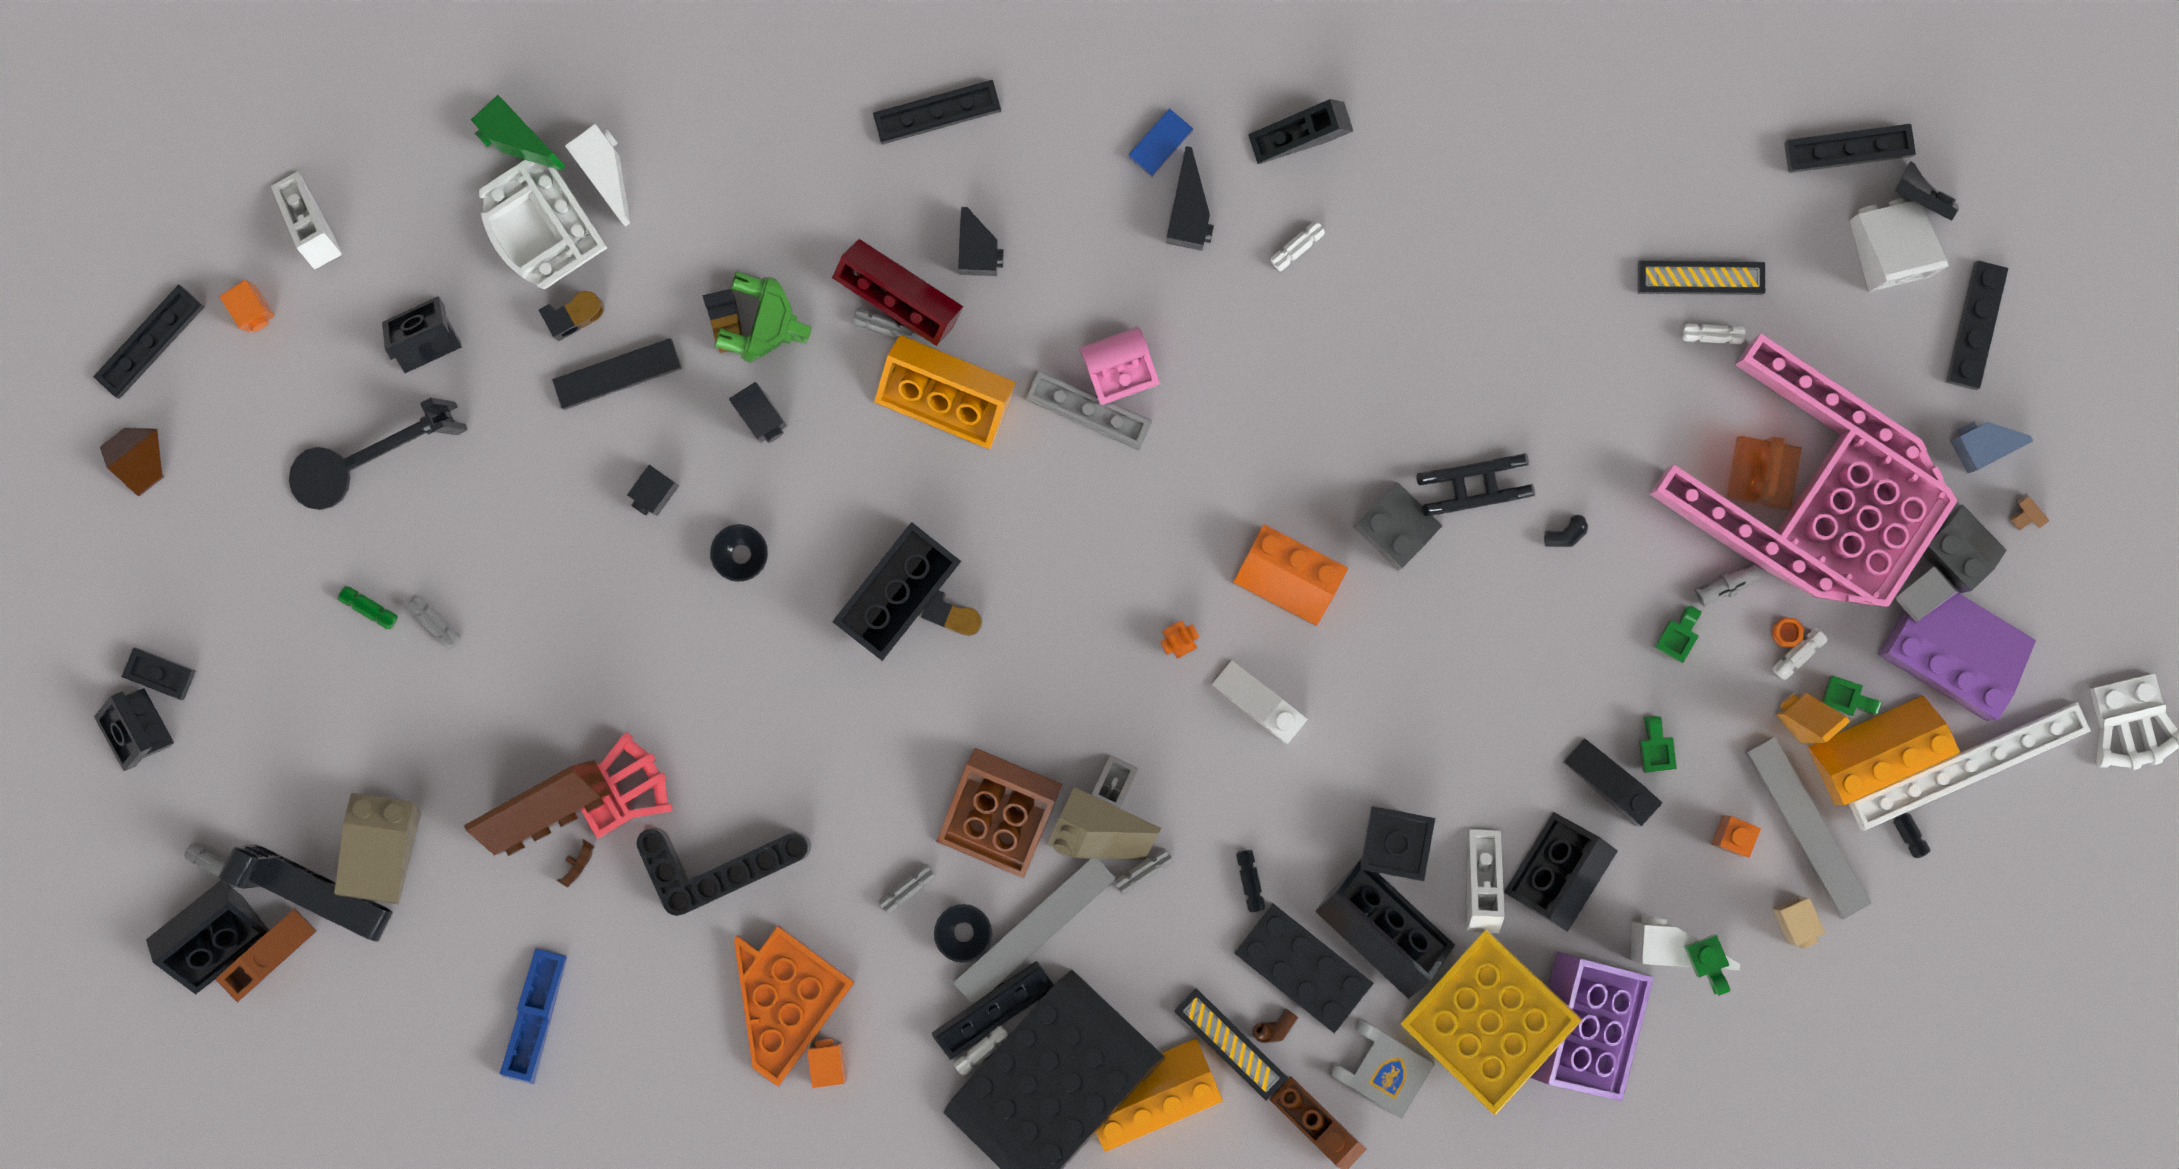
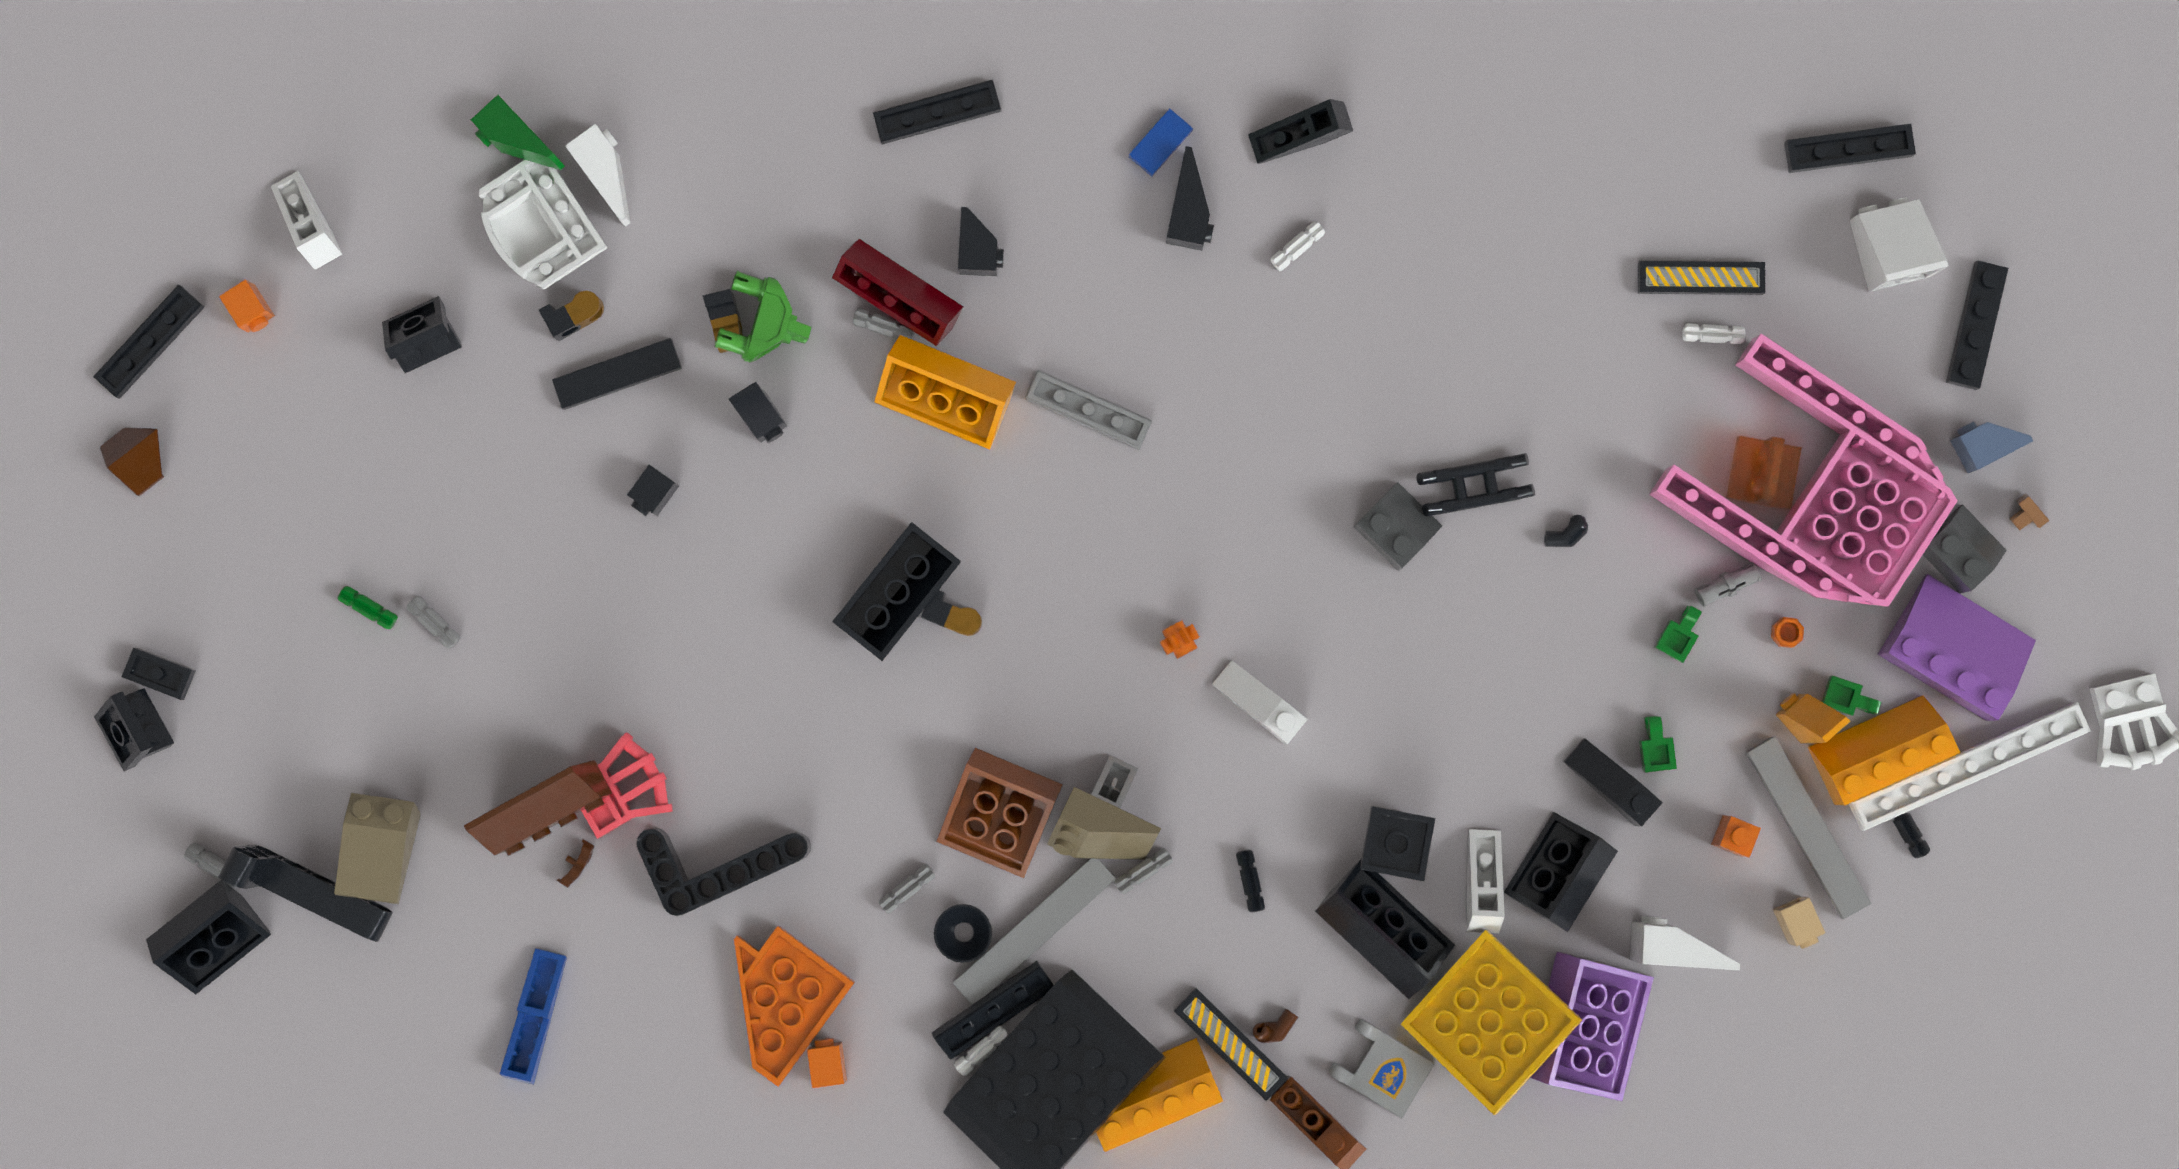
(265, 955): dark orange slope -> none
(322, 477): black piece -> none
(724, 545): black piece -> none
(1119, 365): bright pink brick -> none
(1290, 575): orange slope -> none
(1303, 968): black plate -> none
(1708, 959): green plate -> none
(1800, 654): white axle -> none
(1917, 188): black plate -> none
(1926, 594): light grey slope -> none

